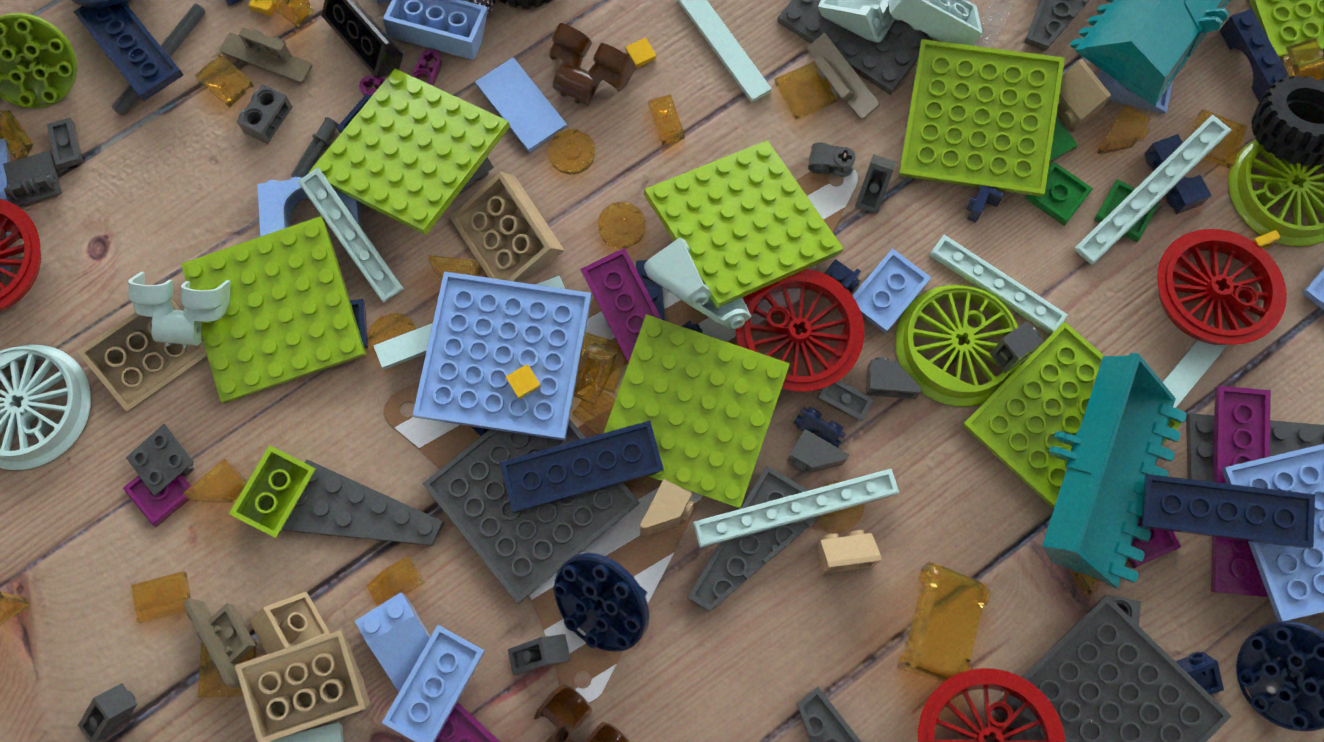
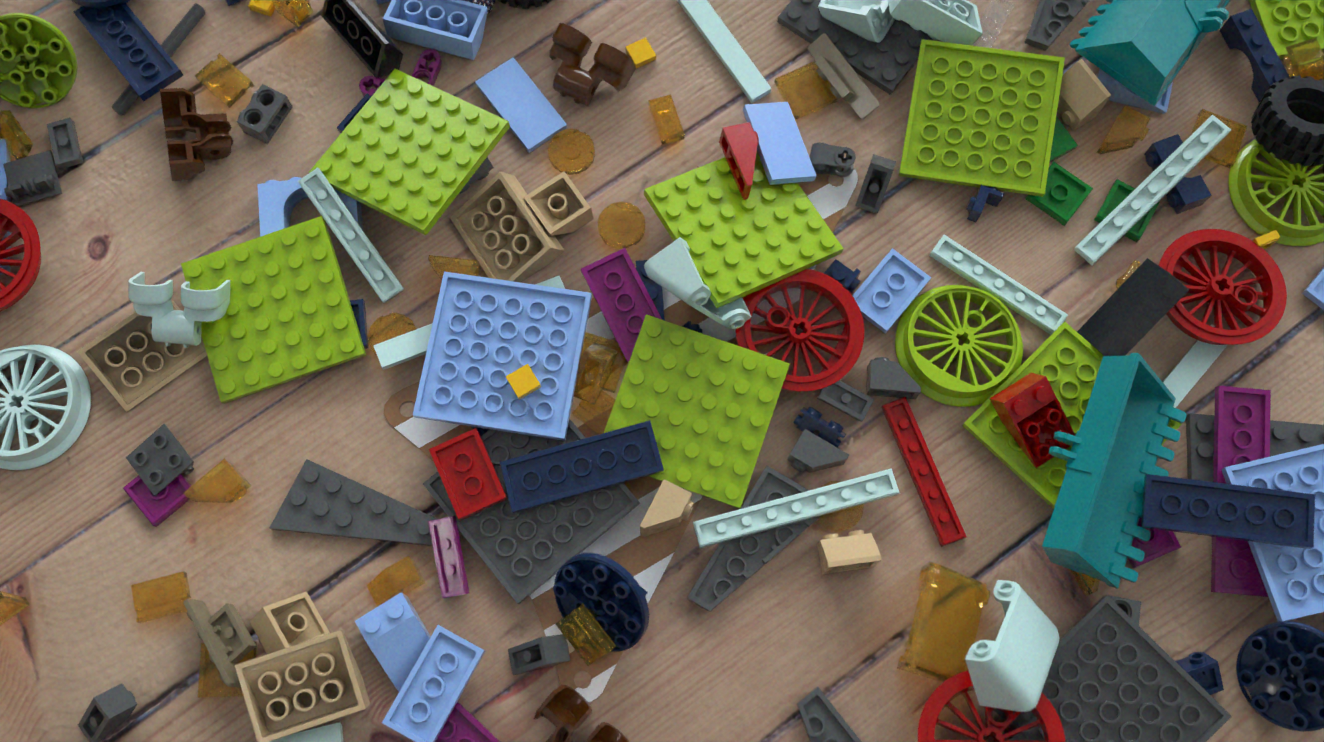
(211, 132): none -> reddish brown piece
(265, 53): dark tan bracket -> none
(272, 491): lime slope -> none
(315, 148): dark grey axle -> none
(448, 557): none -> tile
(468, 474): none -> red plate
(559, 206): none -> tan slope
(585, 634): none -> clear yellow plate
(740, 149): none -> slope
(779, 143): none -> light blue tile
(923, 472): none -> red tile
(1016, 347): dark grey brick -> none
(1016, 665): none -> light aqua windscreen
(1032, 416): none -> red slope
(1132, 267): none -> clear yellow piece
(1133, 310): none -> black slope

